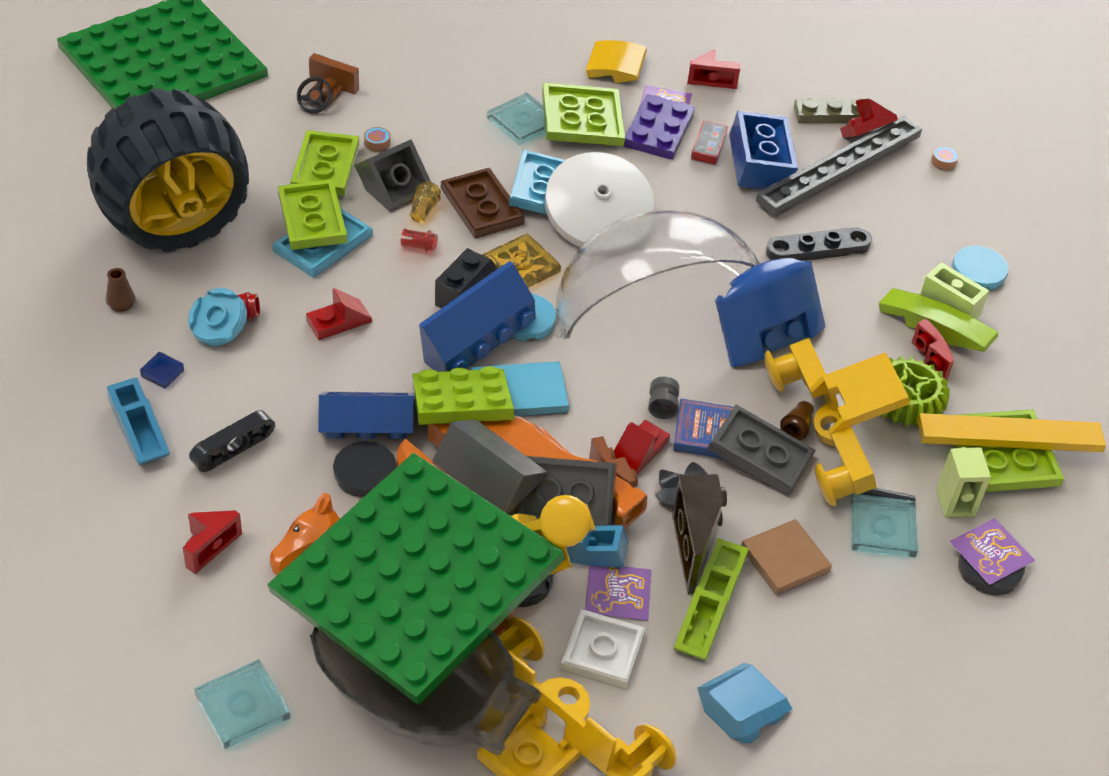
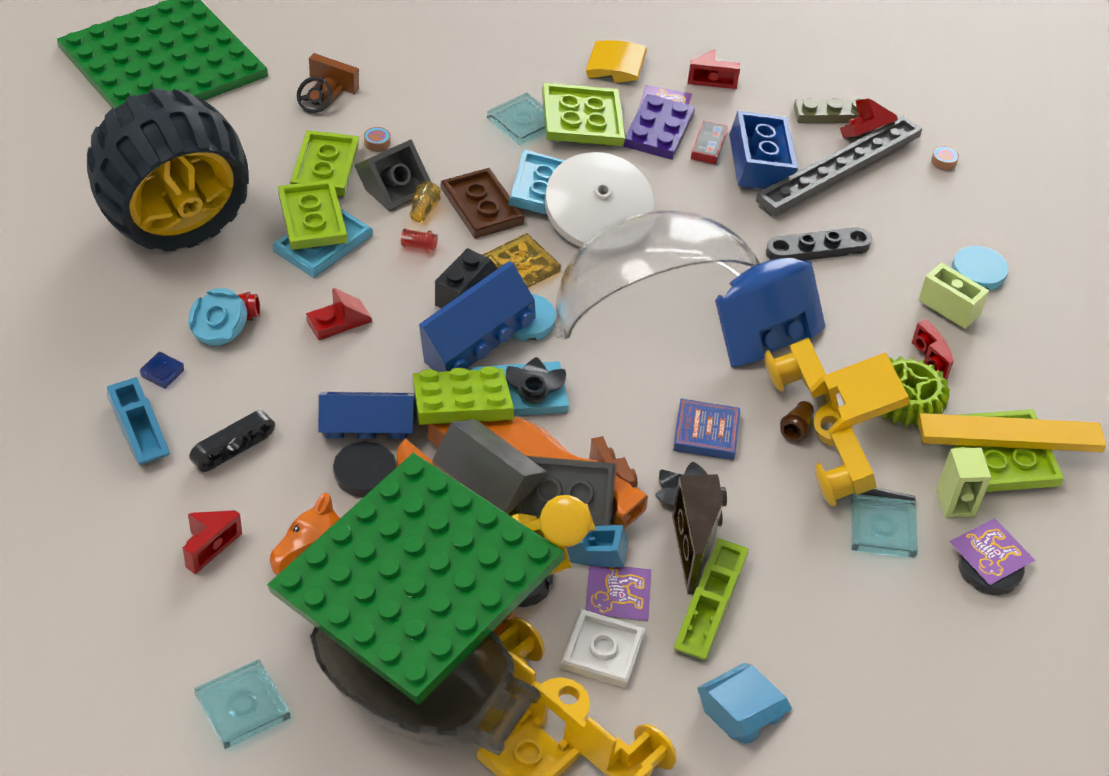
(119, 292): reddish brown cone -> none
(535, 381): none -> black plate
(641, 444): red slope -> none
(664, 397): dark grey wheel -> none
(761, 449): dark grey tile -> none
(786, 556): medium nougat tile -> none
(954, 325): lime slope -> none

